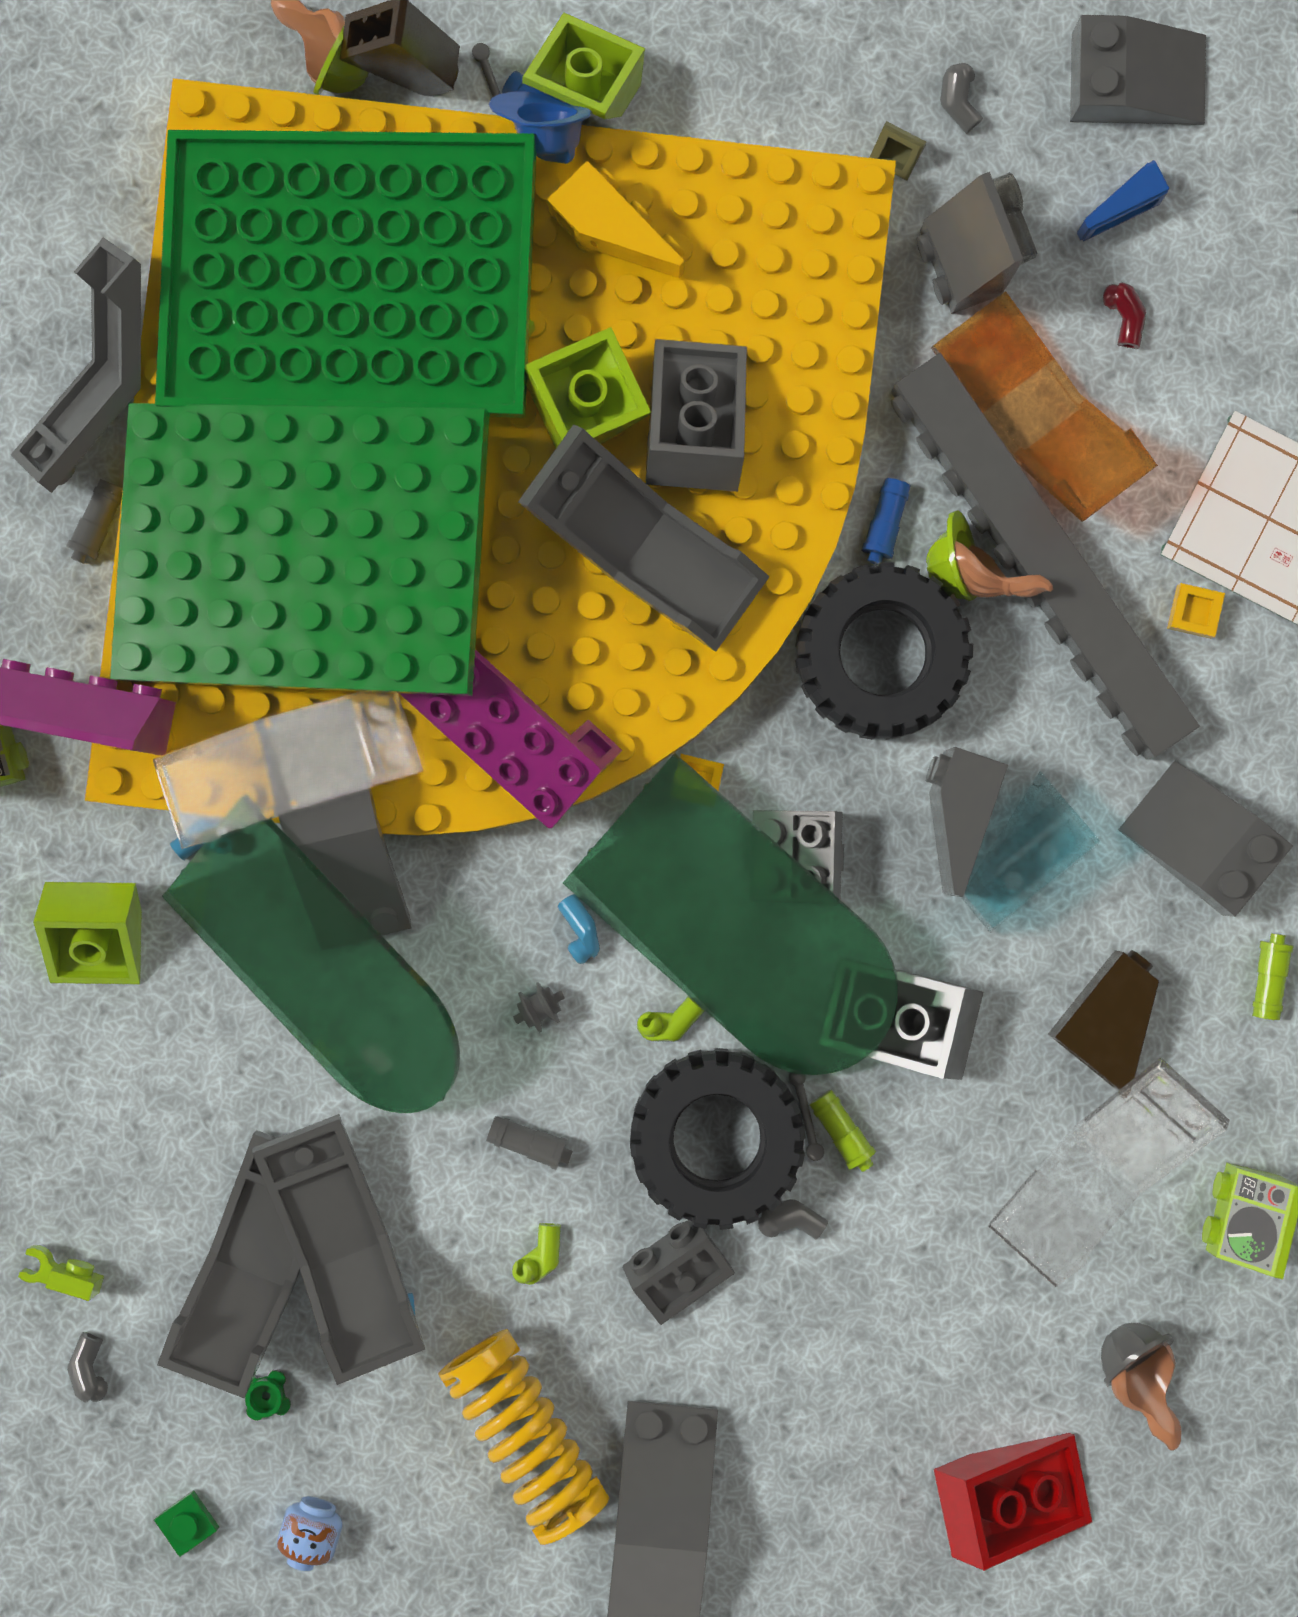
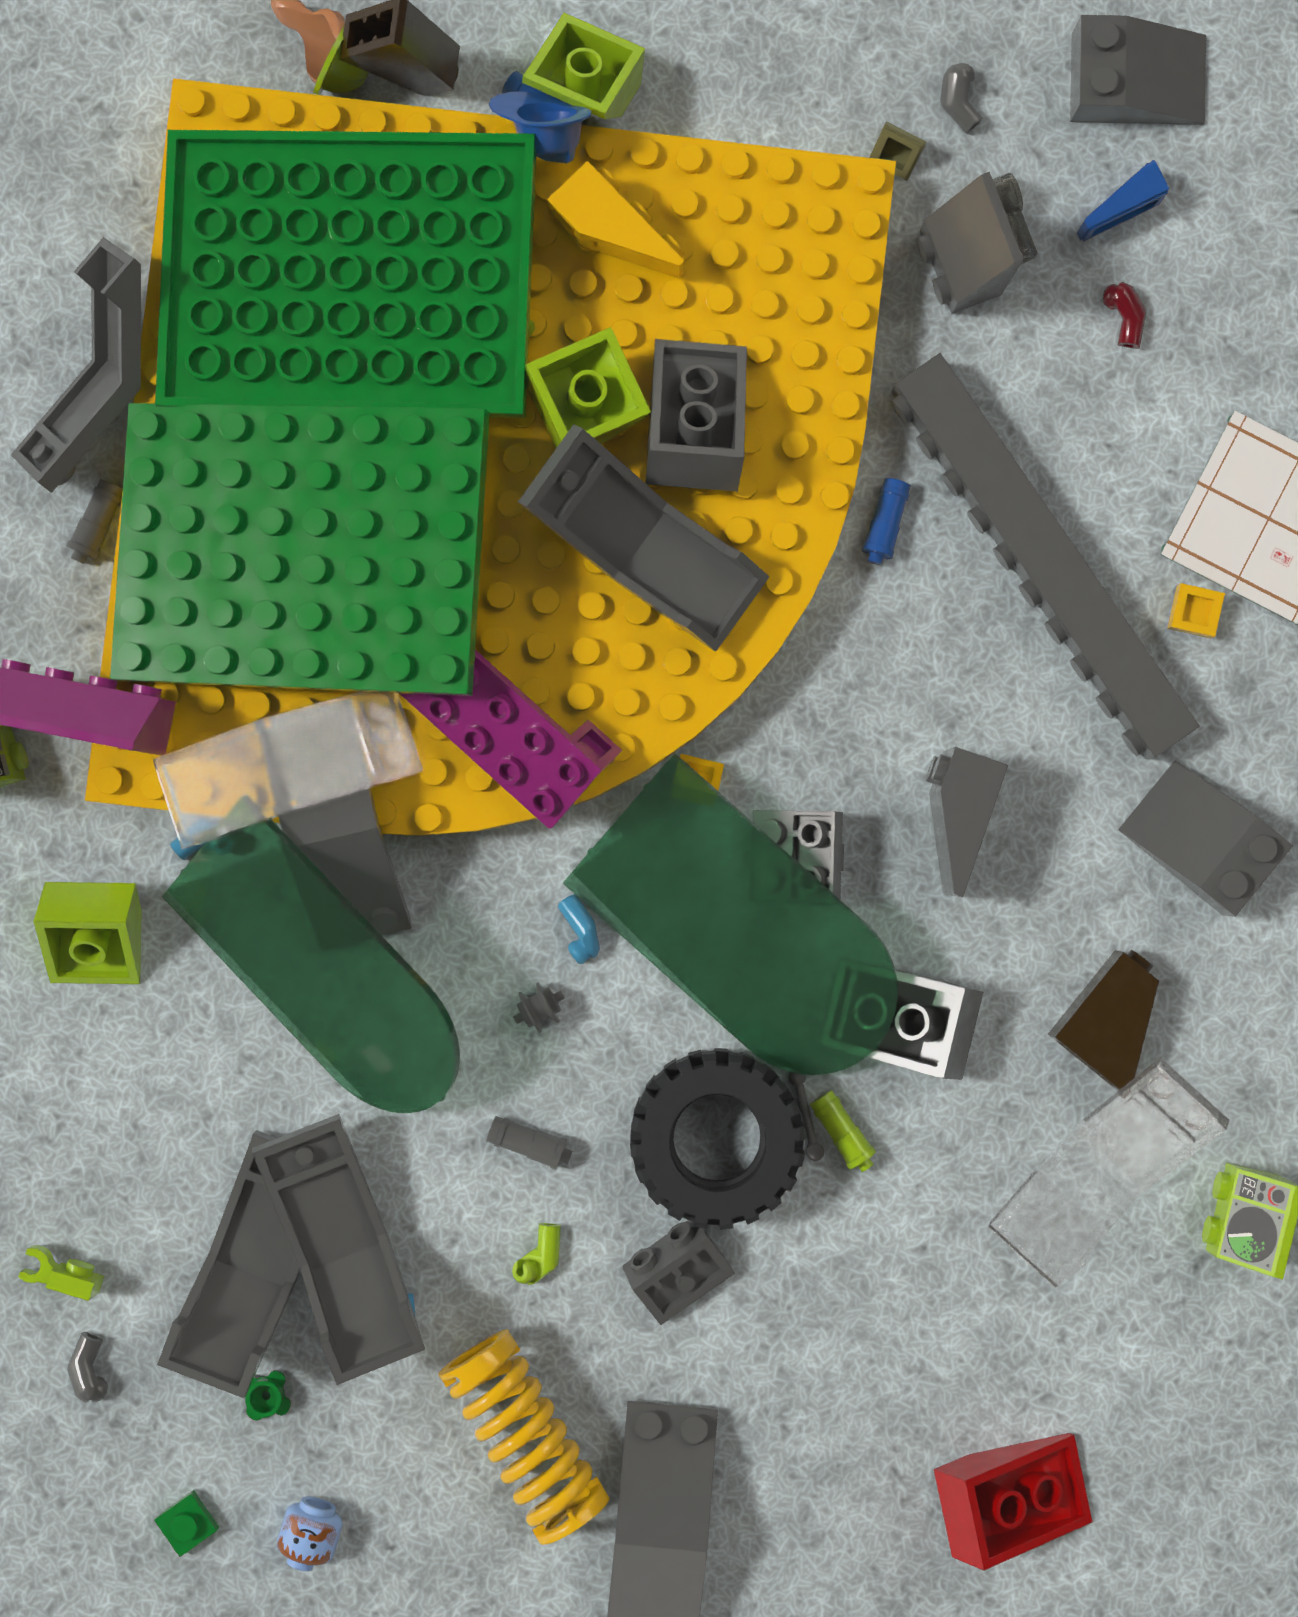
(481, 54): dark grey hinge -> none
(669, 1026): lime arm -> none
(791, 1215): dark grey arm -> none
(923, 604): black tyre -> none
(971, 571): piece -> none
(1029, 854): clear light blue wedge -> none
(1040, 412): clear orange windscreen -> none
(1139, 1370): nougat piece -> none
(1272, 975): lime piece -> none

